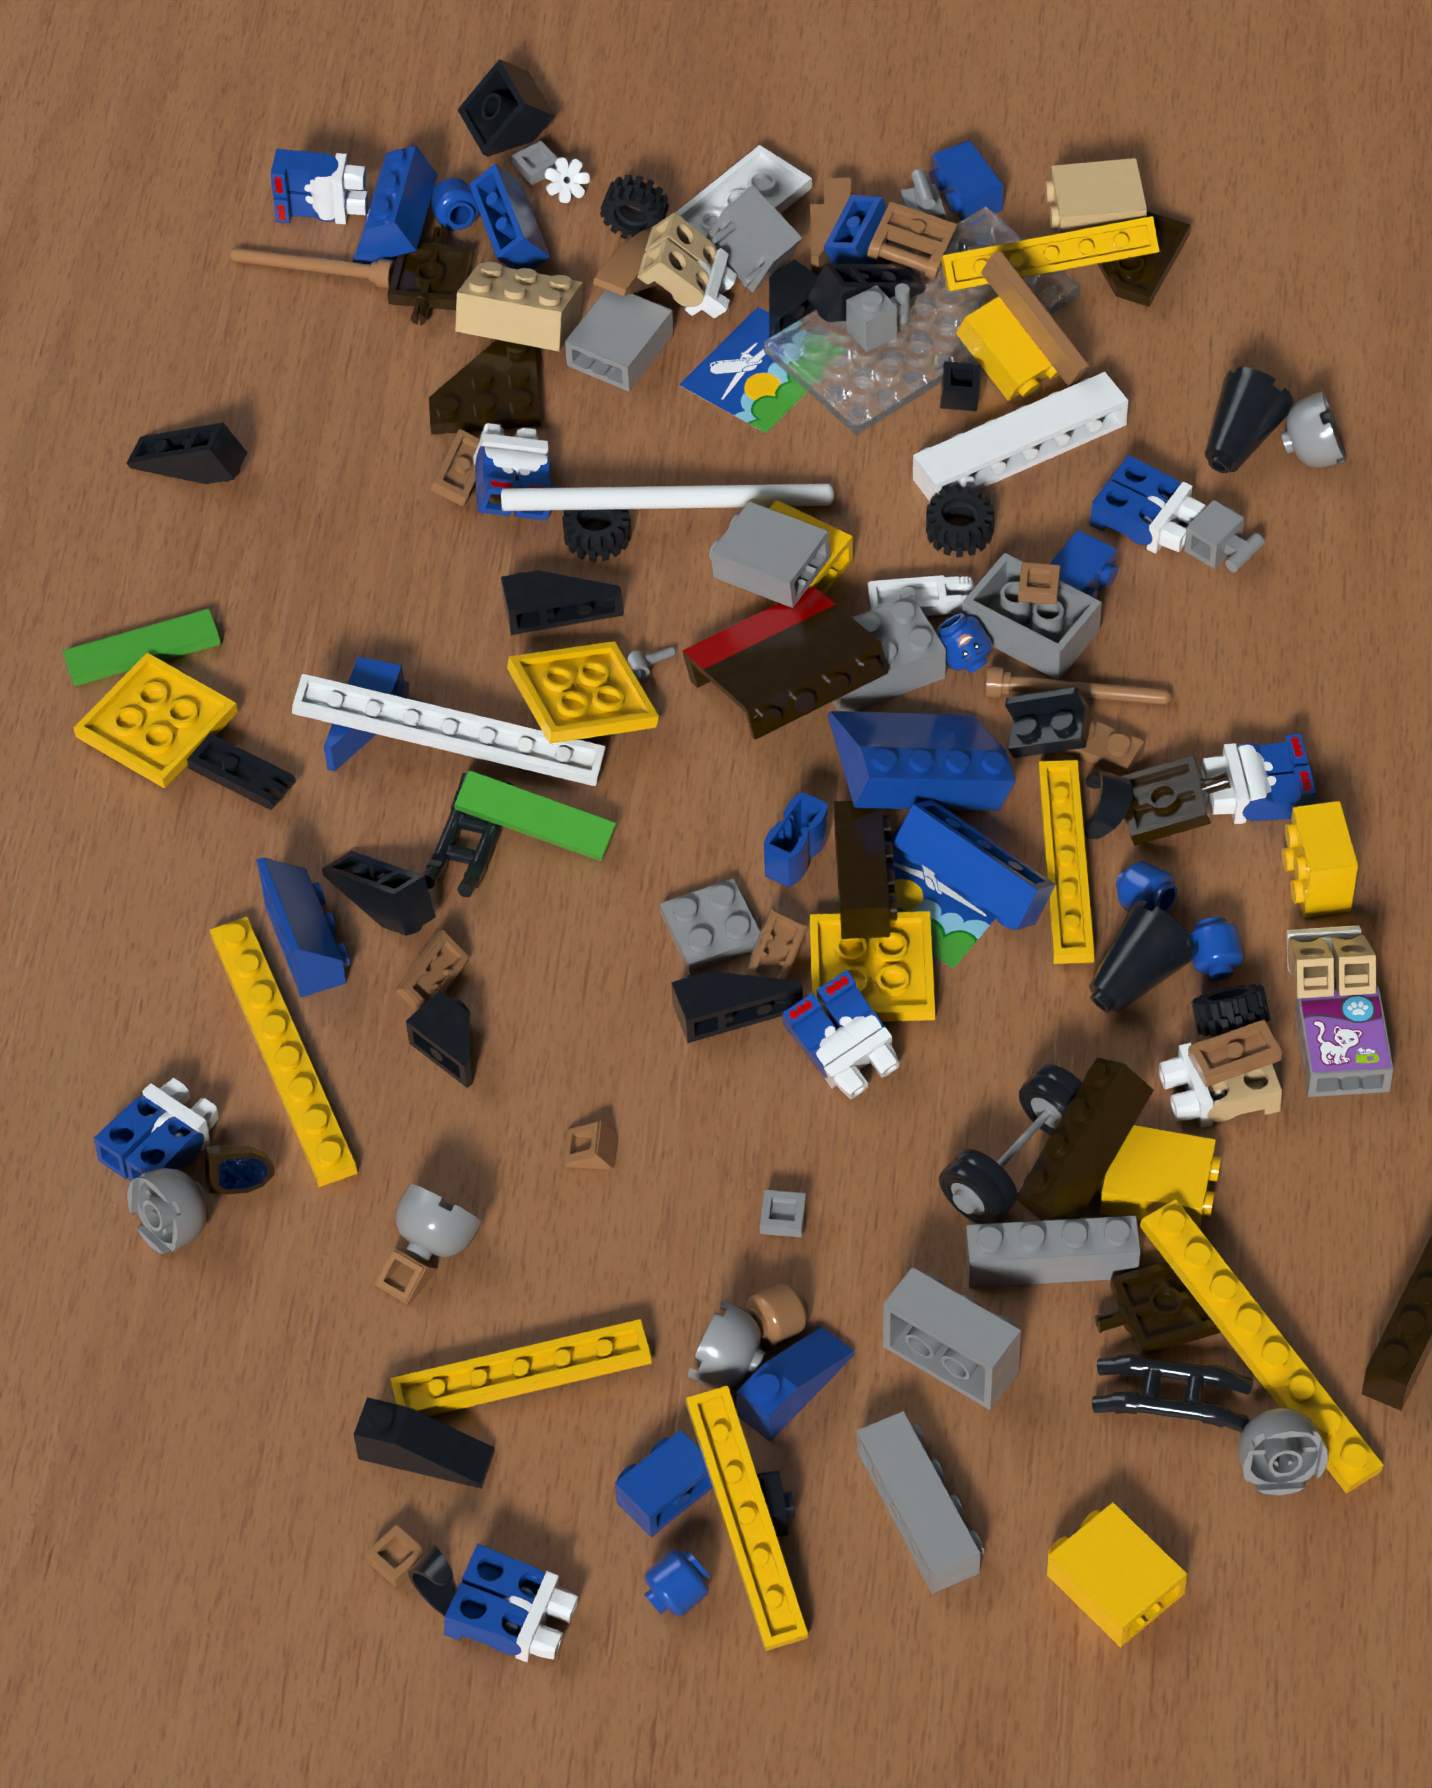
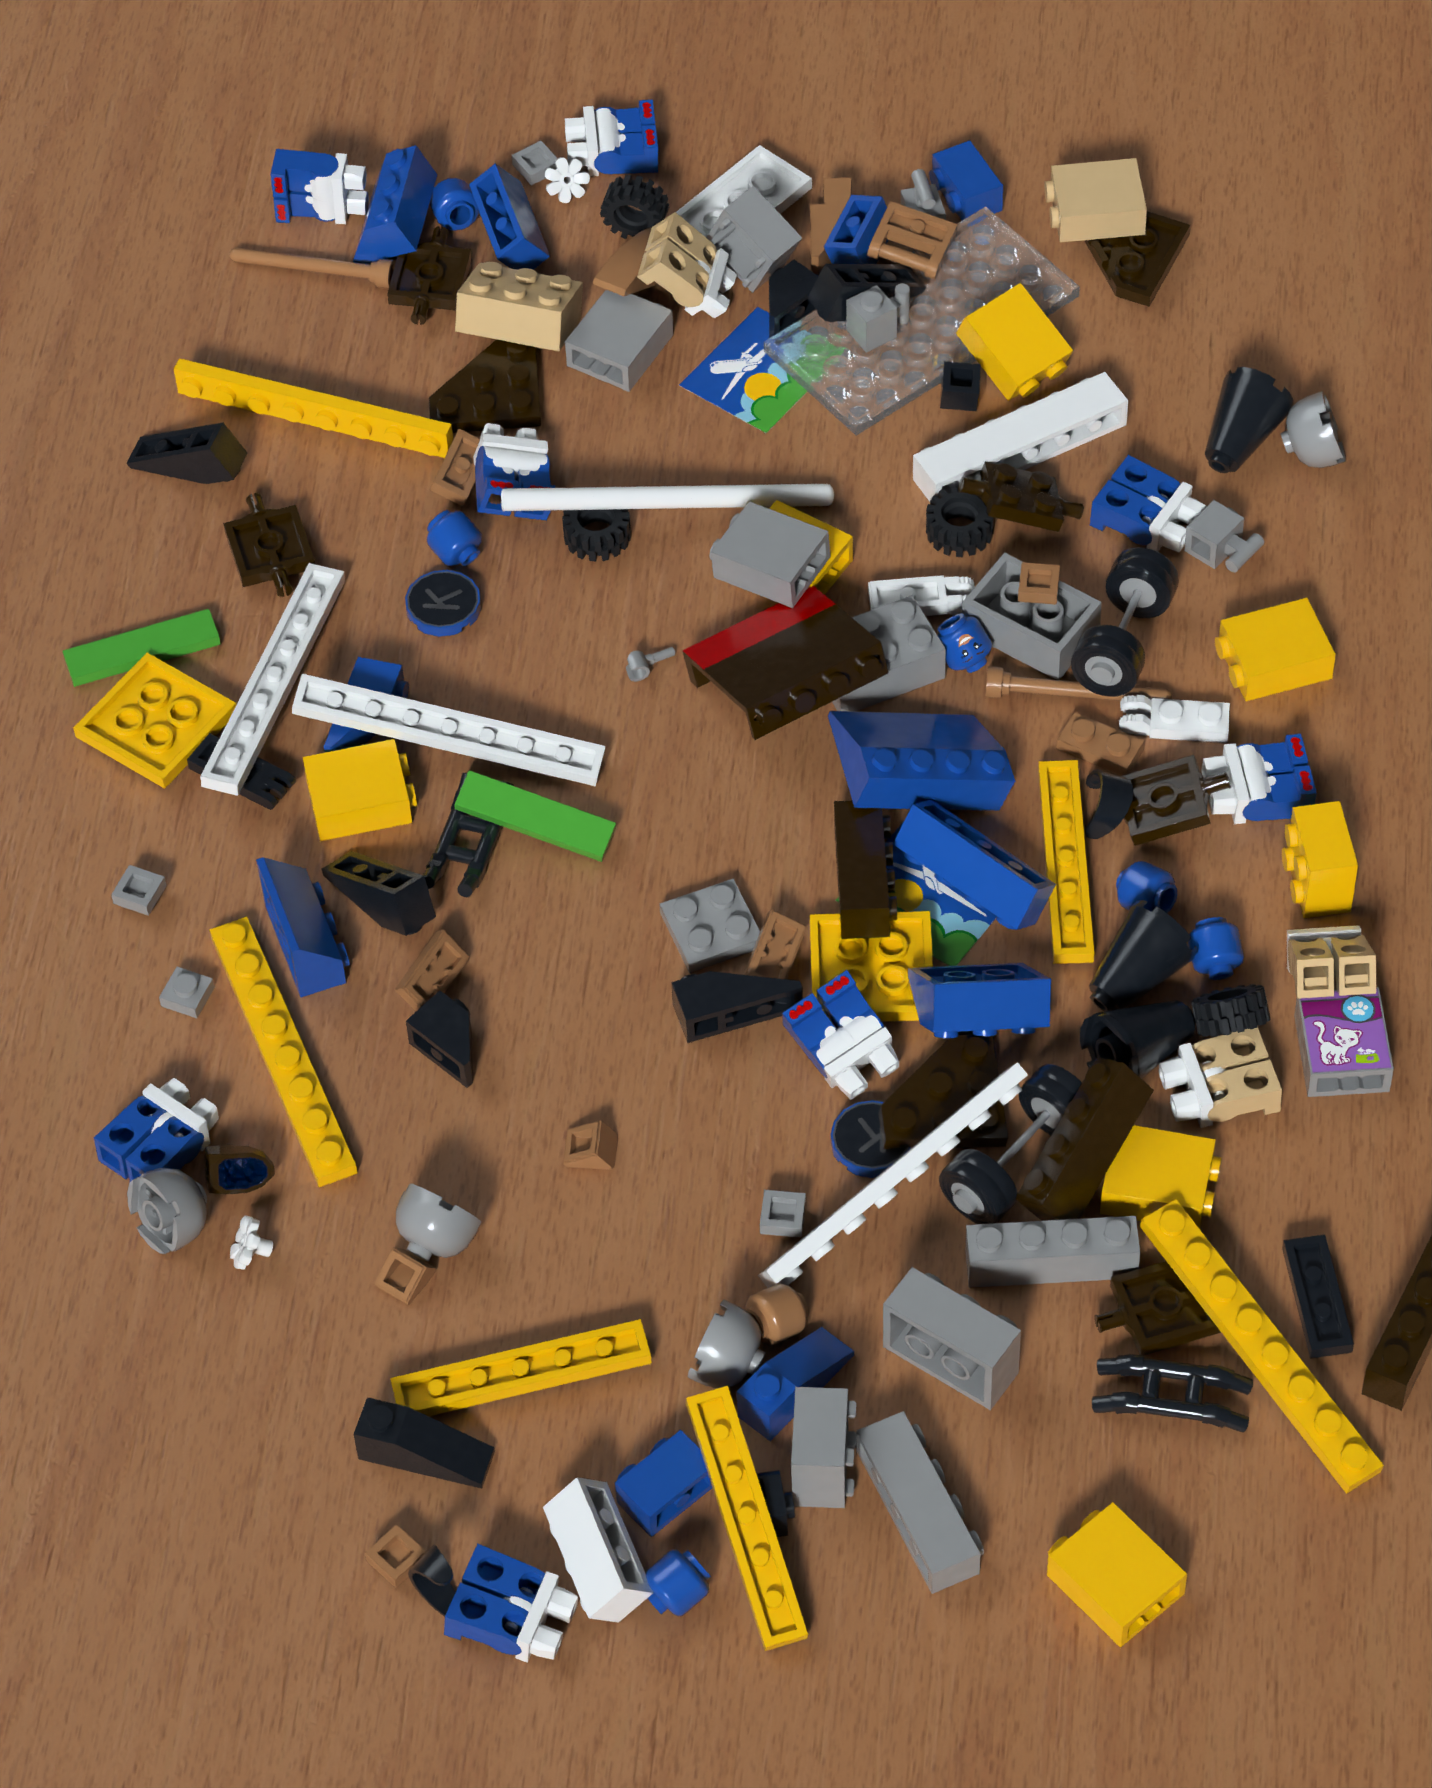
(138, 890): none -> light grey plate
(186, 992): none -> light grey plate
(249, 1243): none -> white plant
(268, 545): none -> dark brown plate
(272, 679): none -> white plate
(313, 408): none -> yellow plate
(359, 789): none -> yellow brick
(443, 602): none -> black tile
(454, 538): none -> blue head
(505, 110): black slope -> none
(554, 600): black slope -> none
(582, 692): yellow plate -> none
(597, 1550): none -> white brick
(614, 139): none -> hips
(796, 839): blue brick -> none
(822, 1447): none -> light grey container
(858, 1140): none -> black tile
(882, 1188): none -> white plate
(939, 1089): none -> dark brown plate
(981, 998): none -> blue slope
(1021, 496): none -> dark brown plate
(1034, 318): medium nougat tile -> none
(1048, 722): black bracket -> none
(1055, 252): yellow plate -> none
(1086, 564): blue brick -> none
(1109, 656): none -> black axle
(1138, 1034): none -> black cone
(1175, 719): none -> white hinge
(1234, 1053): medium nougat plate -> none
(1275, 649): none -> yellow brick
(1281, 1451): light grey cylinder -> none
(1317, 1296): none -> black plate

